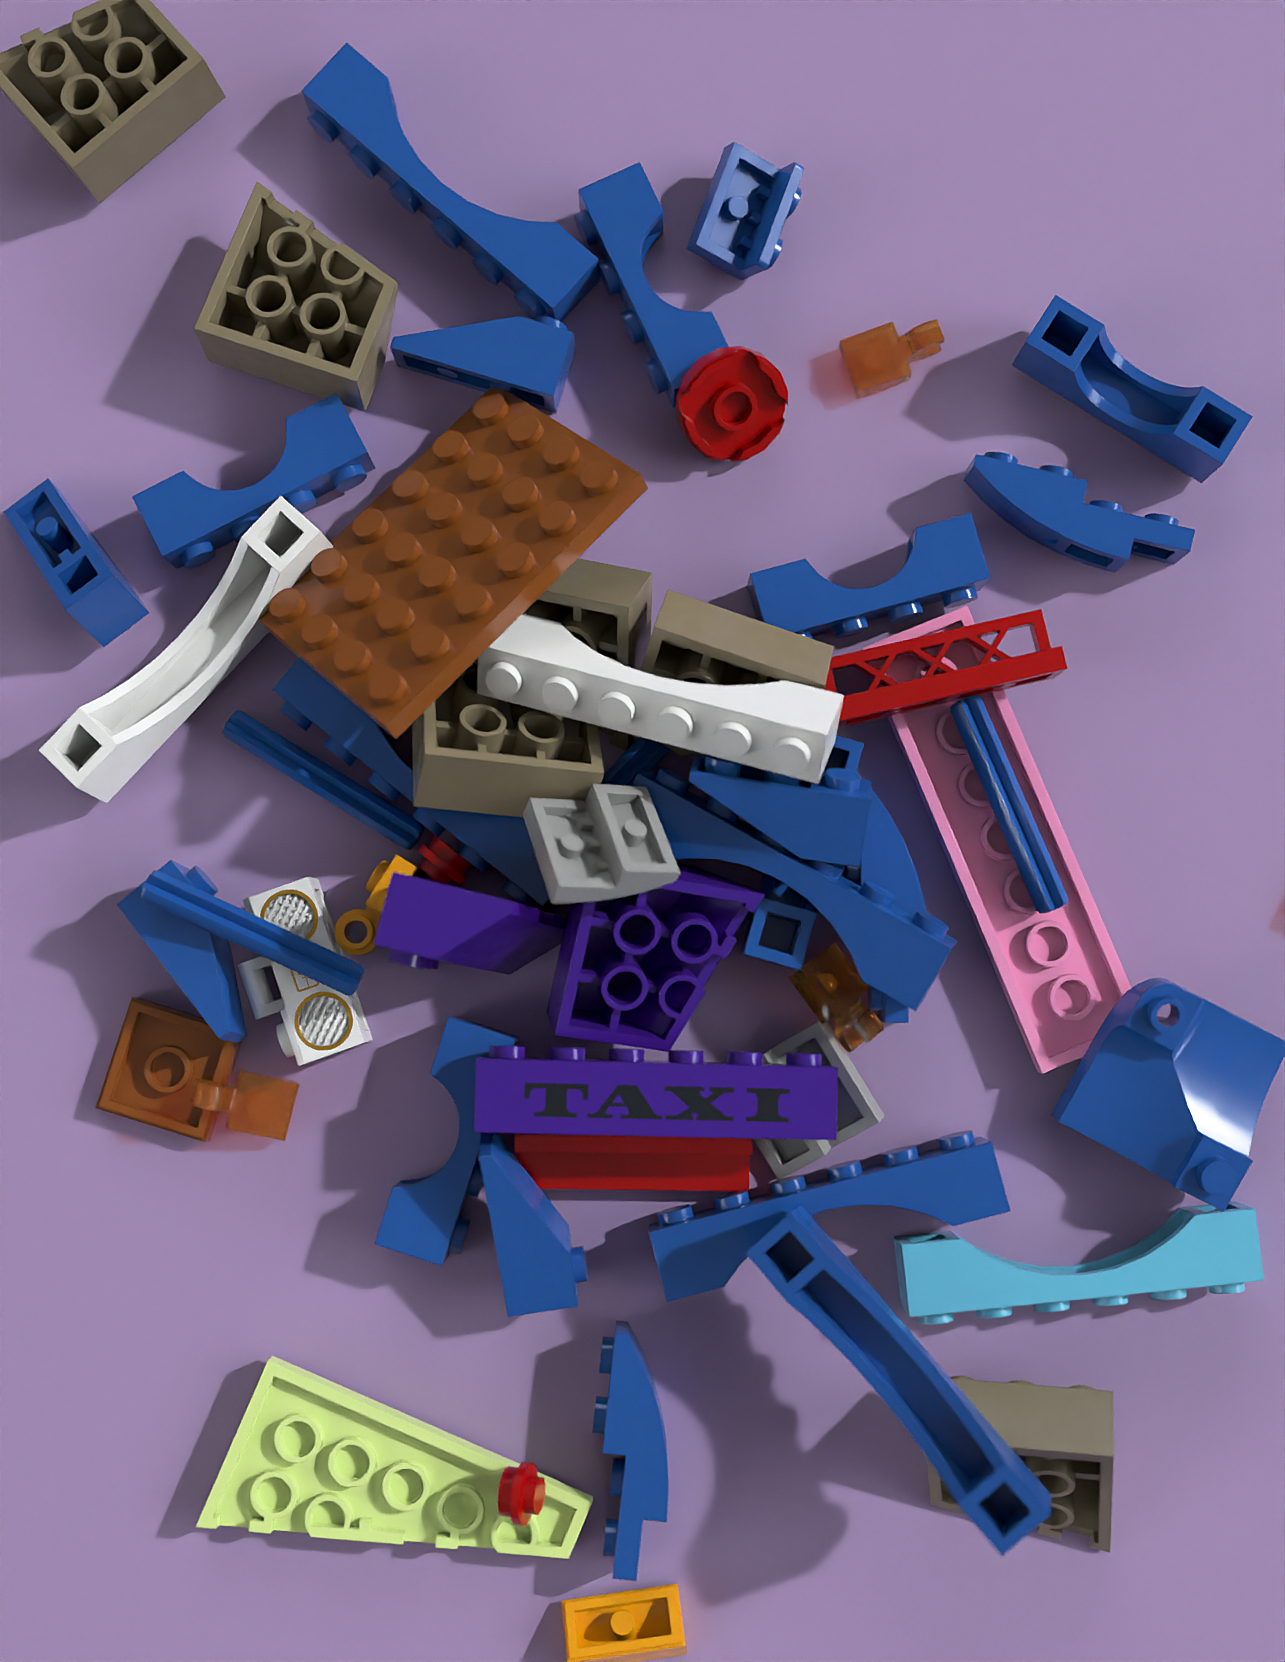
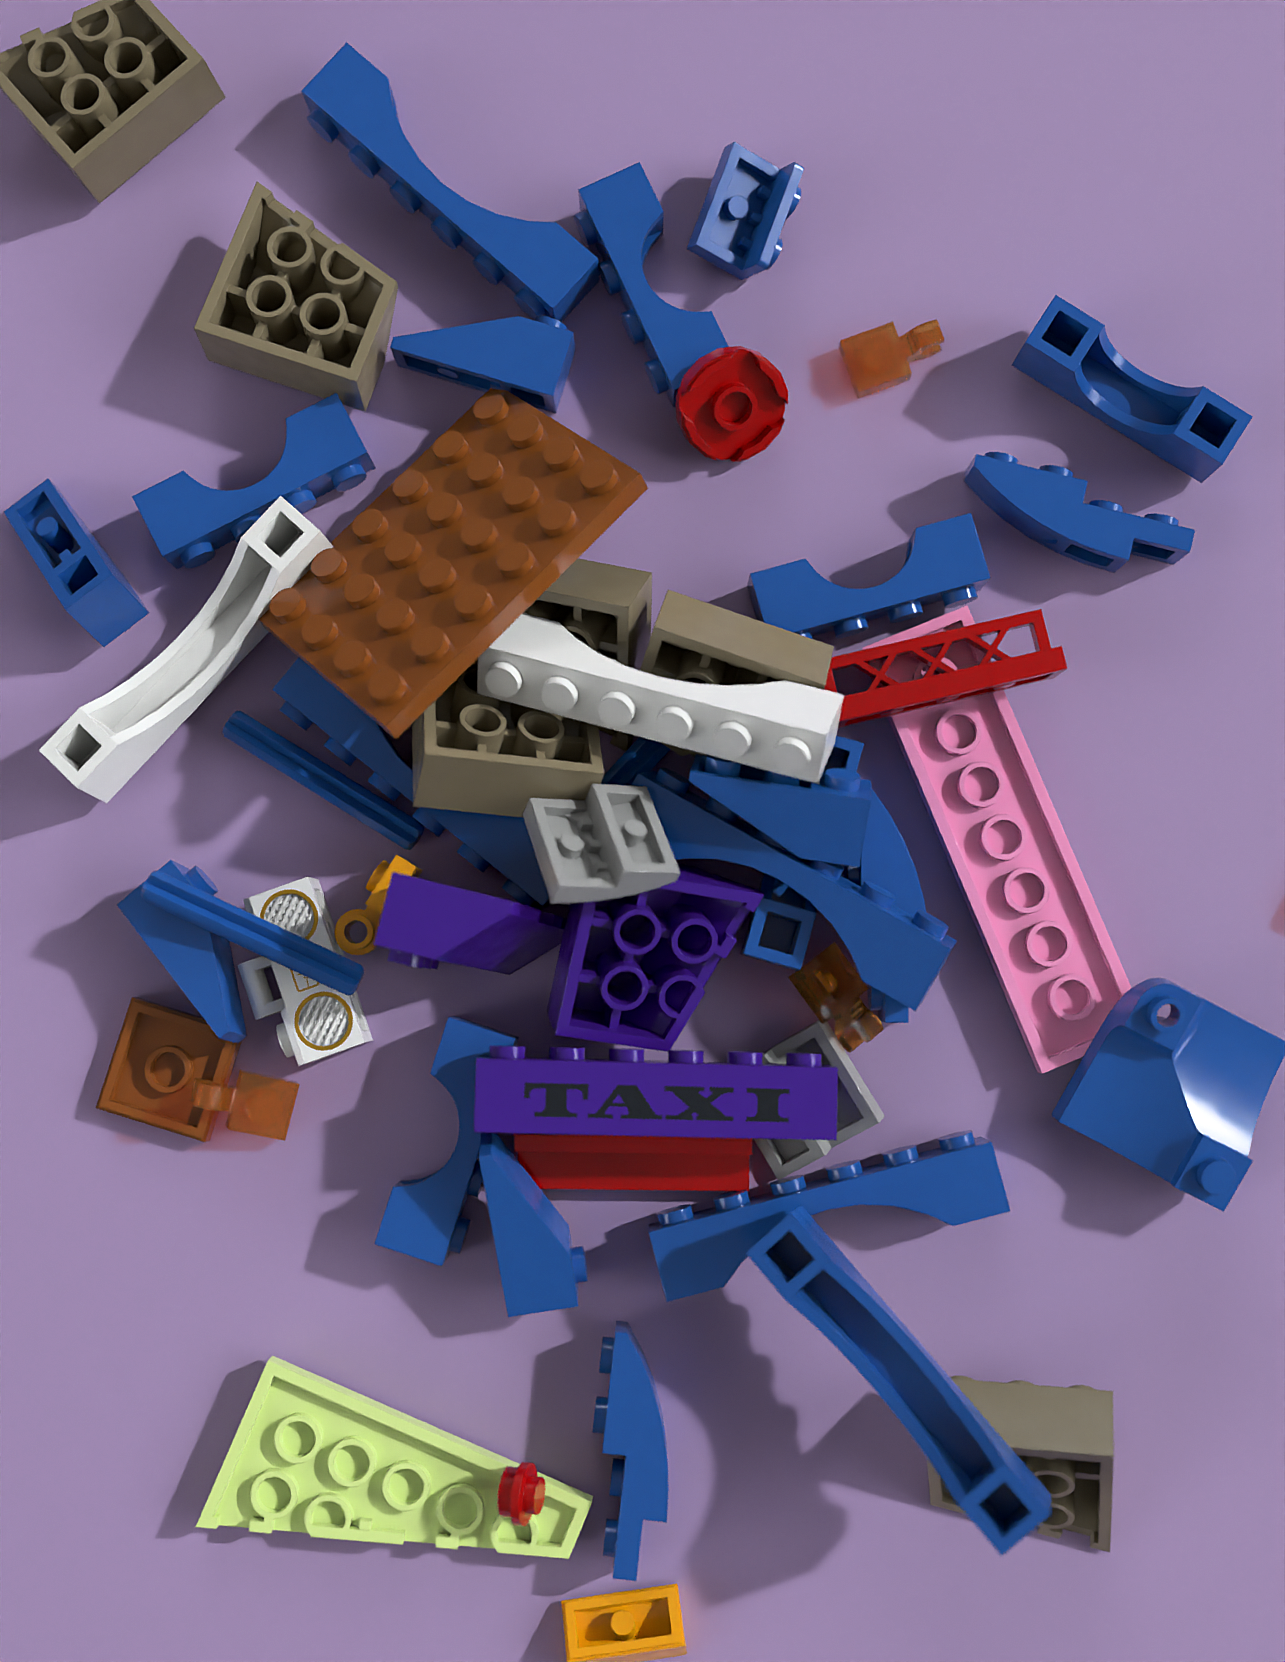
(443, 862): red plate -> none
(1009, 804): blue axle -> none
(1189, 1250): medium azure arch -> none

